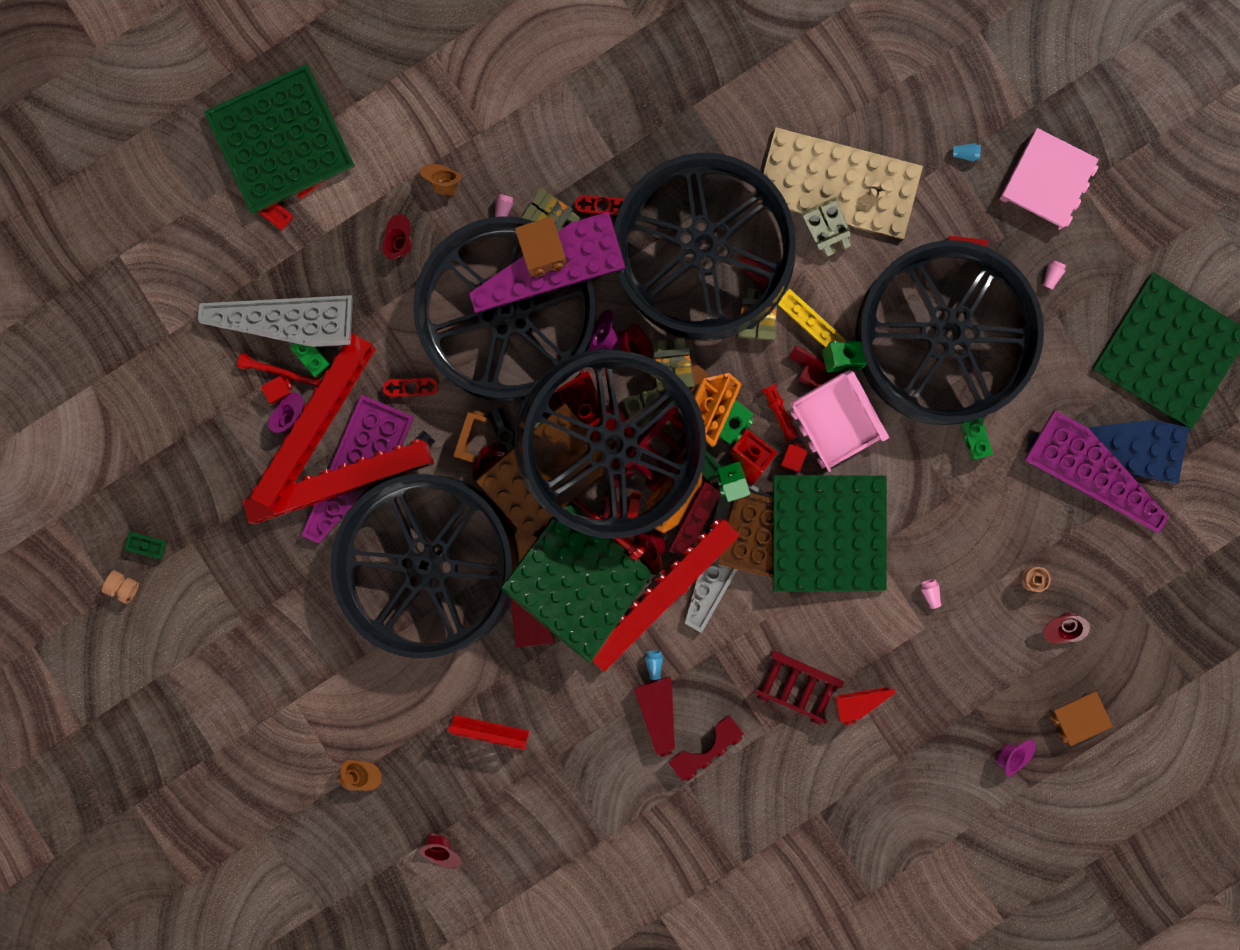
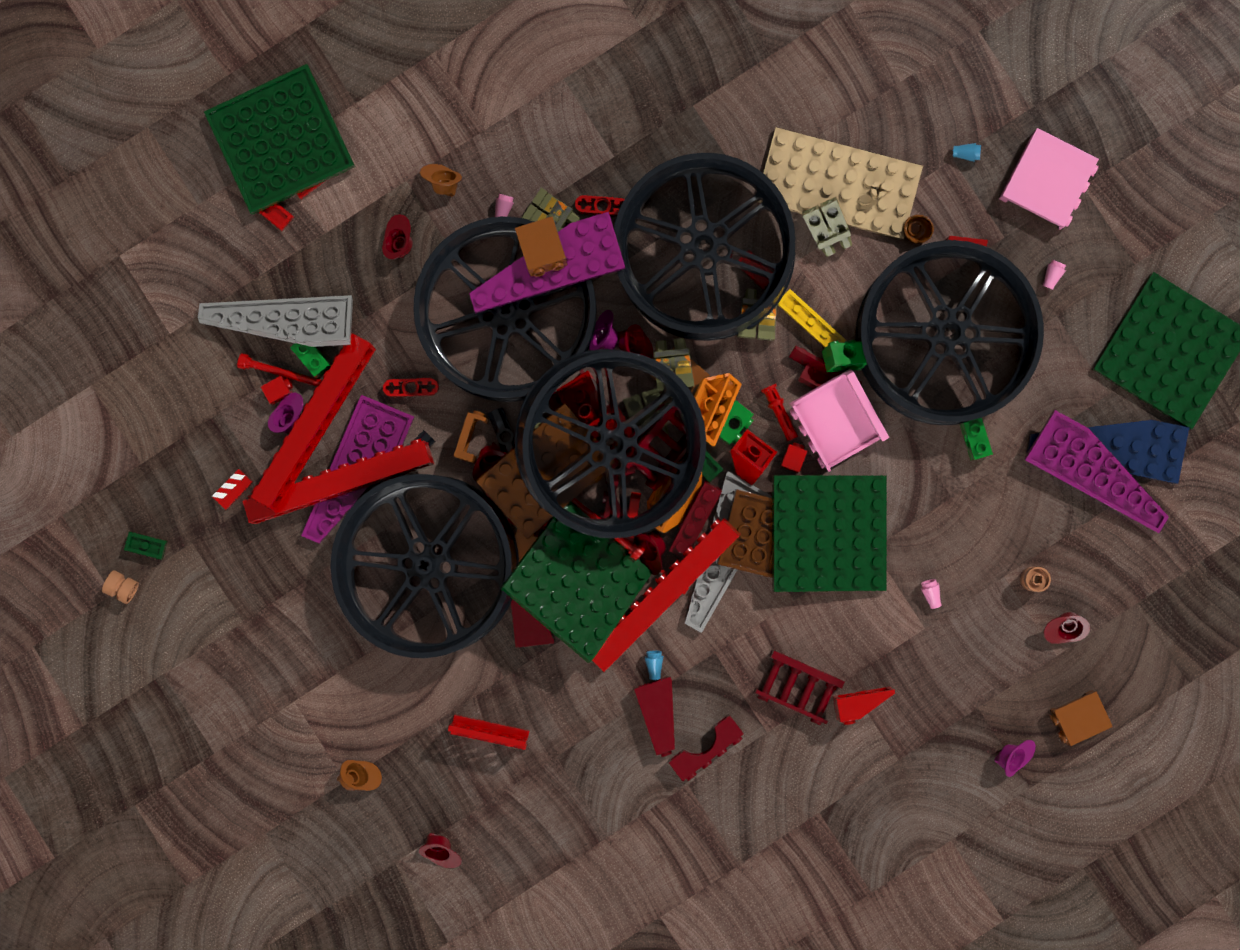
(232, 489): none -> red tile
(732, 482): green brick -> none
(918, 229): none -> dark orange hair

